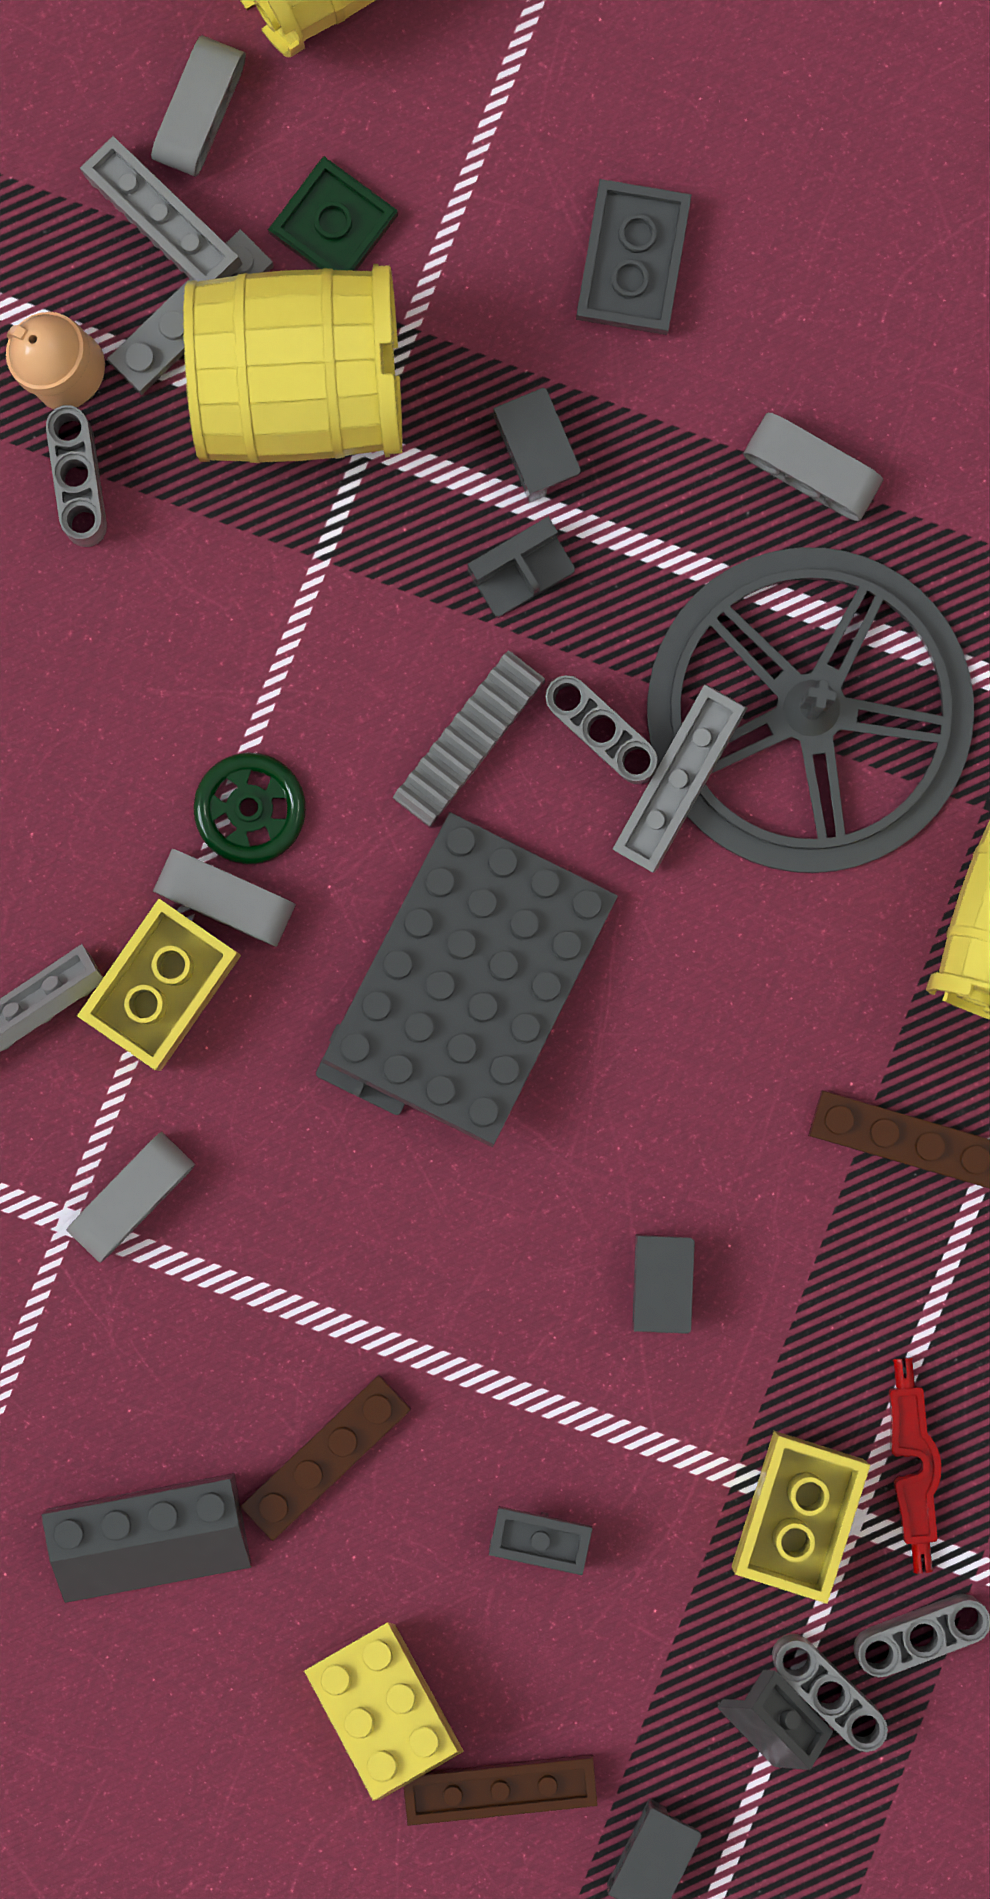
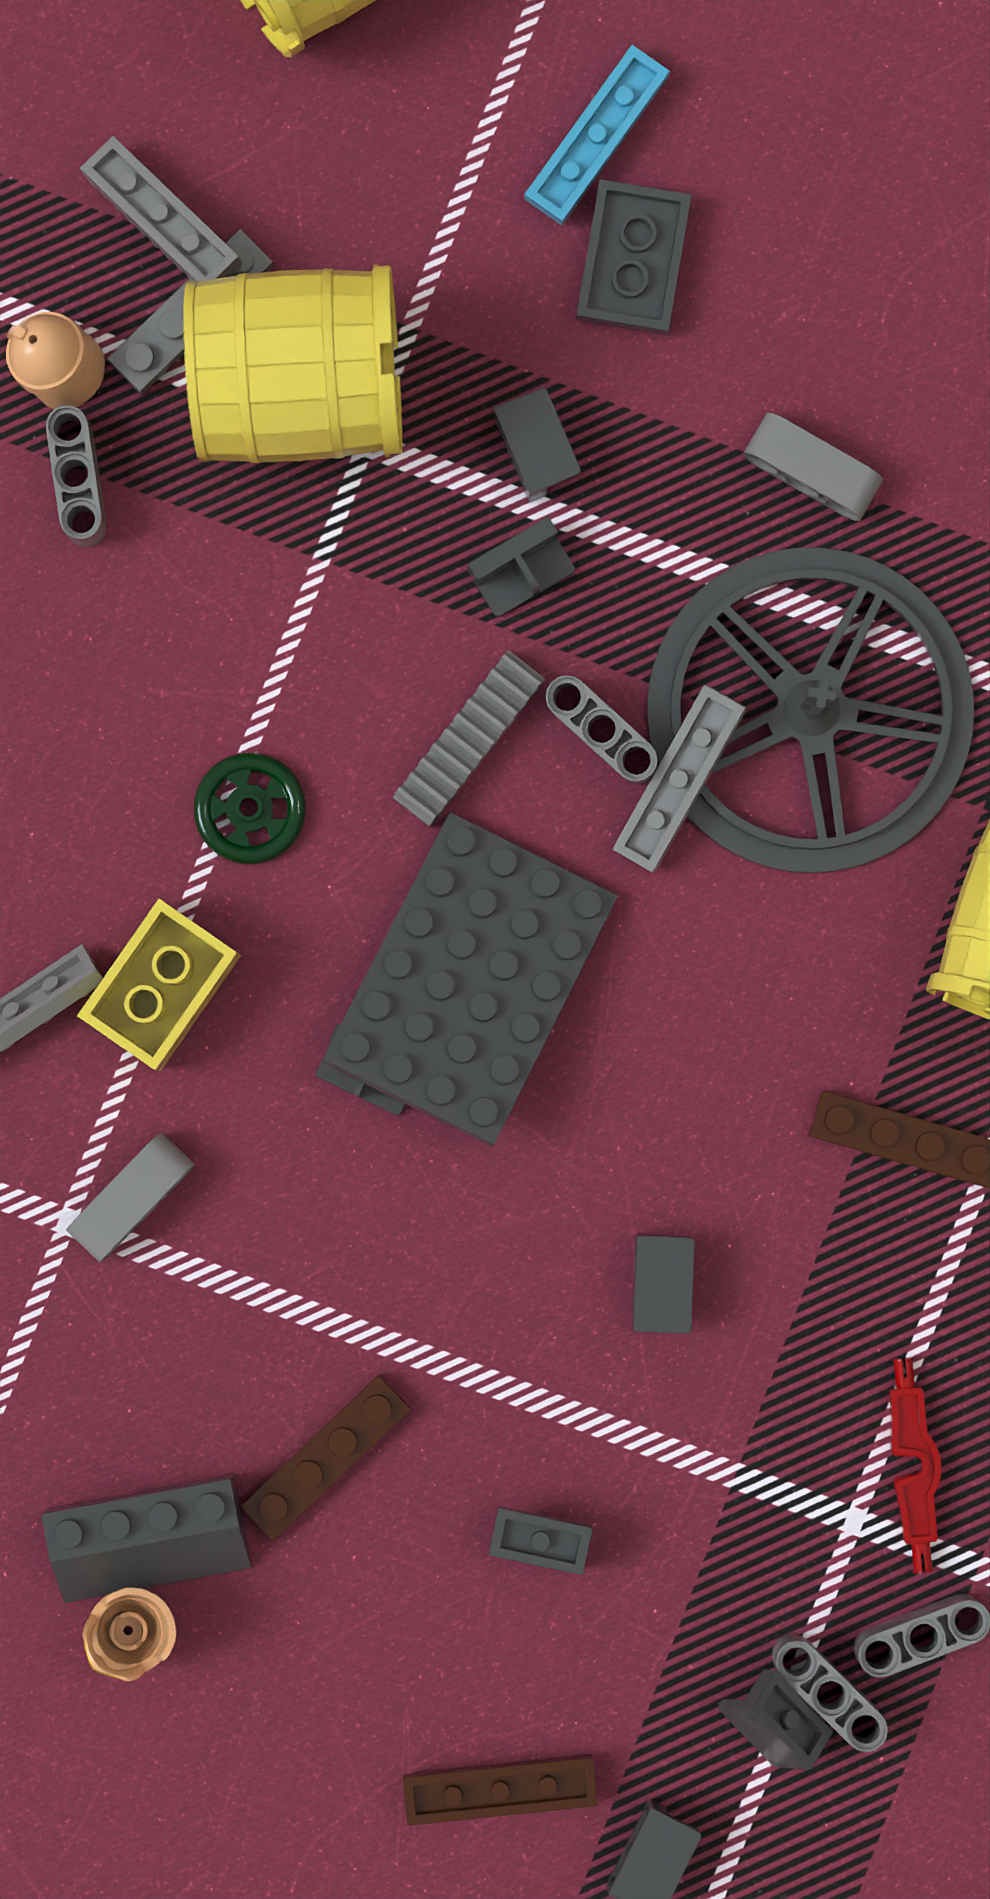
(135, 1651): none -> light nougat helmet
(198, 105): light grey beam -> none
(224, 897): light grey beam -> none
(333, 219): dark green tile -> none
(383, 1711): light yellow brick -> none
(596, 135): none -> medium azure plate
(800, 1517): light yellow brick -> none

